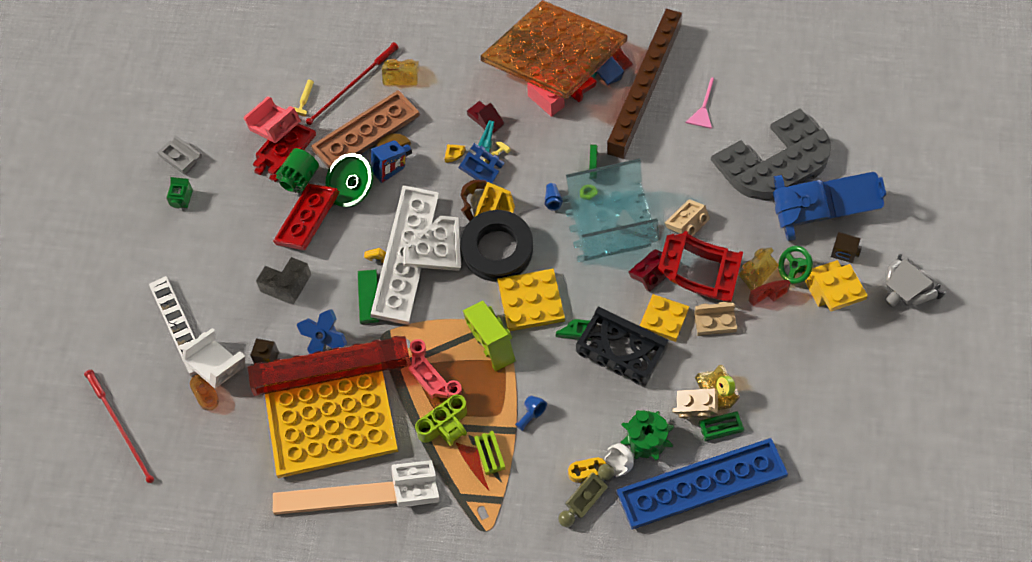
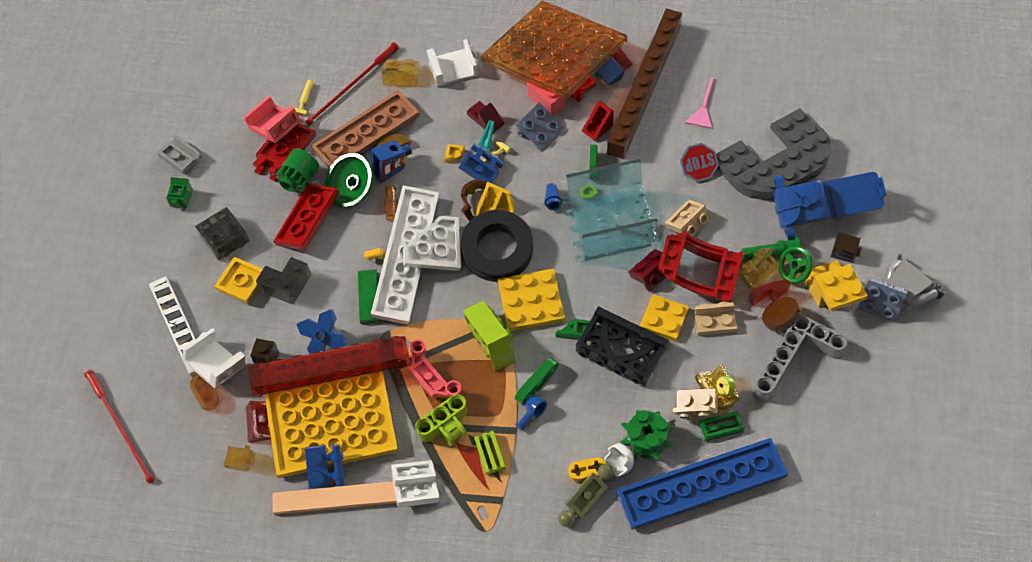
(222, 233): none -> clear smoke brick
(239, 280): none -> yellow plate
(239, 458): none -> clear yellow bracket
(257, 422): none -> clear red slope
(318, 466): none -> blue plate
(390, 202): none -> clear orange pin
(453, 66): none -> white panel
(537, 380): none -> green beam
(539, 126): none -> sand blue hinge
(599, 121): none -> red slope
(699, 162): none -> piece
(778, 248): none -> green pin
(781, 313): none -> reddish brown tile
(789, 351): none -> light grey beam
(883, 299): none -> sand blue hinge

